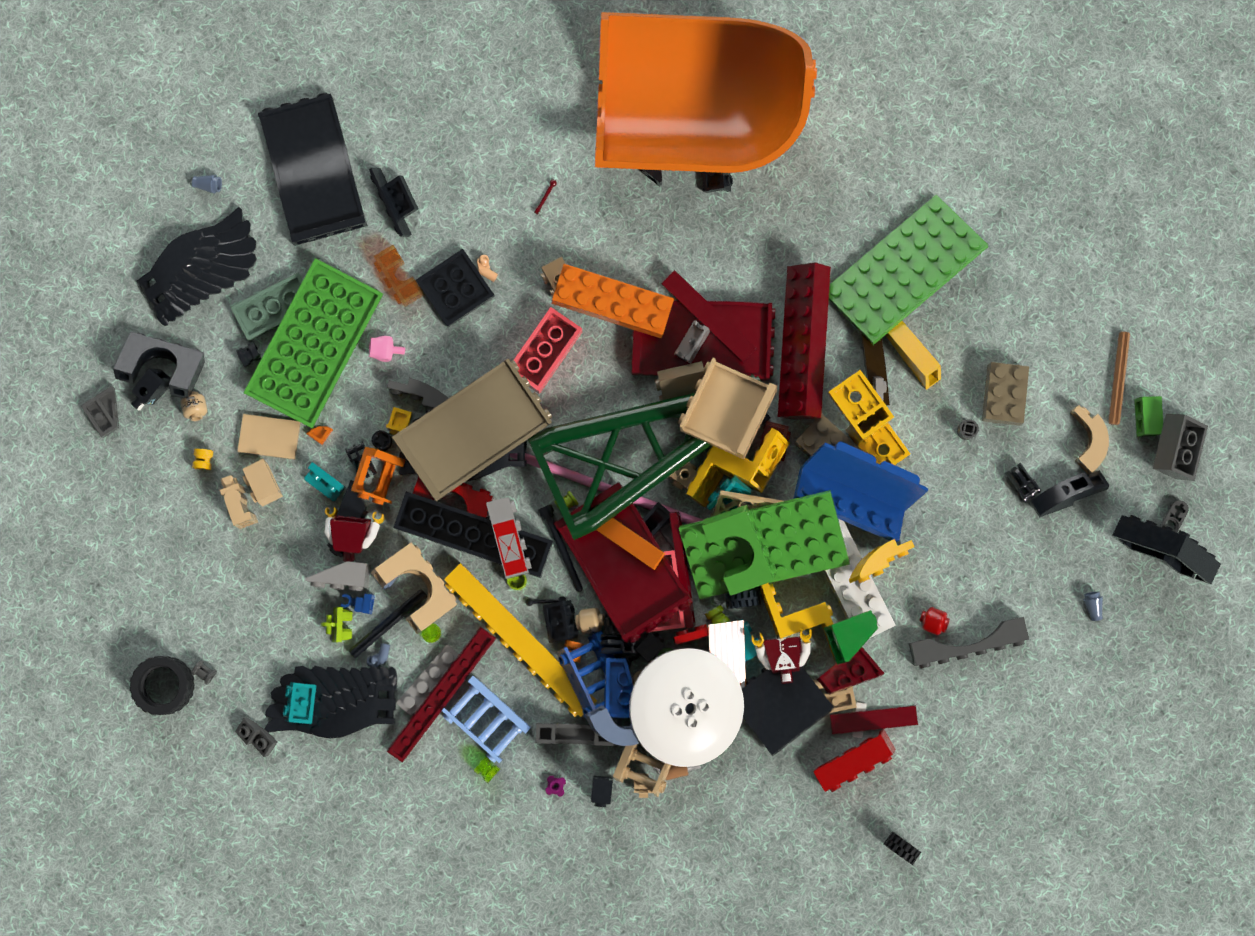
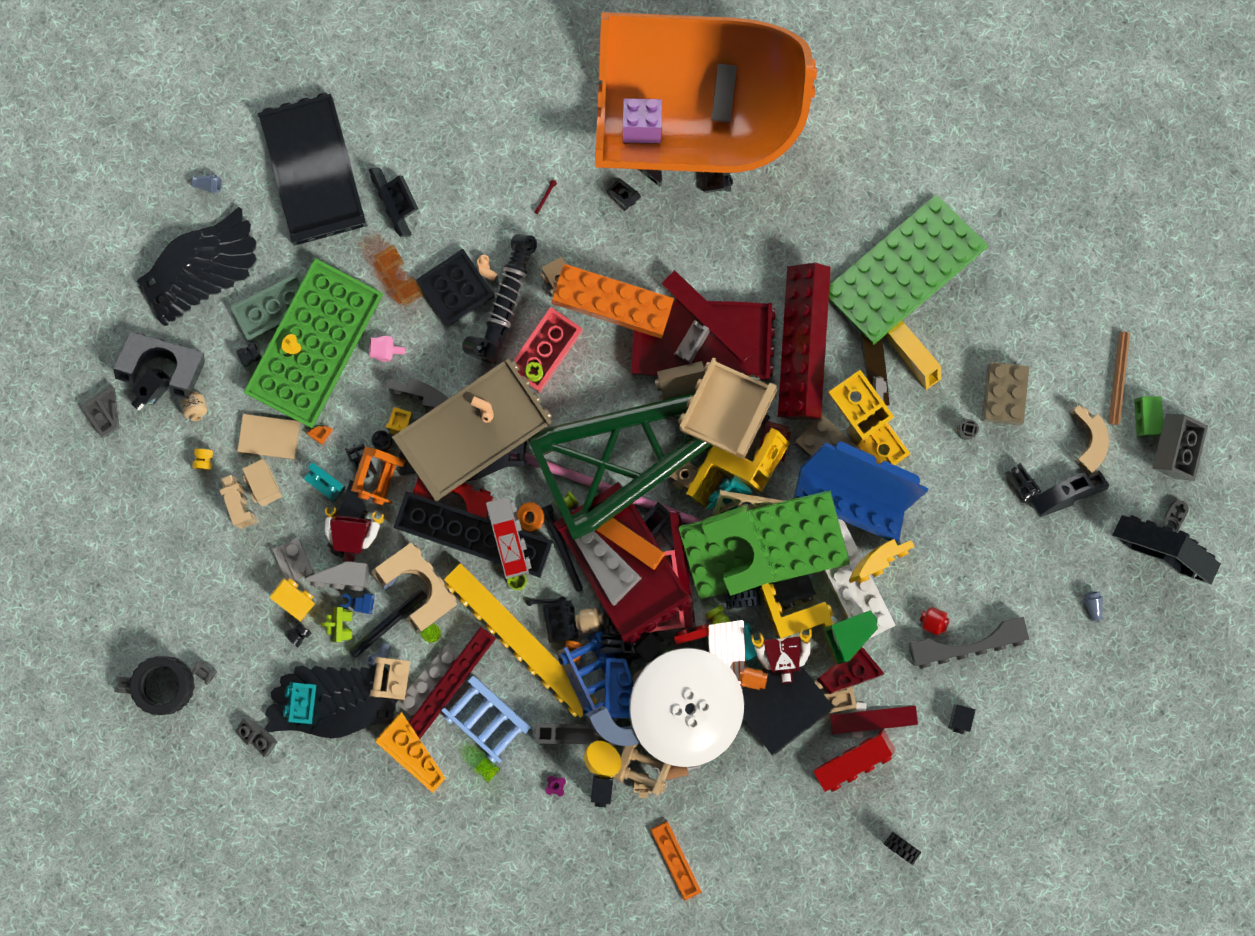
(123, 685): none -> dark grey wheel
(290, 344): none -> yellow piece
(292, 599): none -> yellow brick
(293, 560): none -> light grey plate
(297, 634): none -> black wheel
(396, 678): none -> tan plate
(407, 749): none -> light orange wing
(485, 409): none -> light nougat arm
(499, 322): none -> black piece
(536, 366): none -> lime bush
(538, 517): none -> orange piece
(602, 759): none -> yellow tile
(610, 569): none -> light grey wing
(623, 194): none -> black slope
(642, 120): none -> medium lavender brick
(675, 860): none -> orange tile
(724, 93): none -> dark grey tile
(753, 678): none -> orange brick
(794, 590): none -> black bracket
(961, 718): none -> black brick

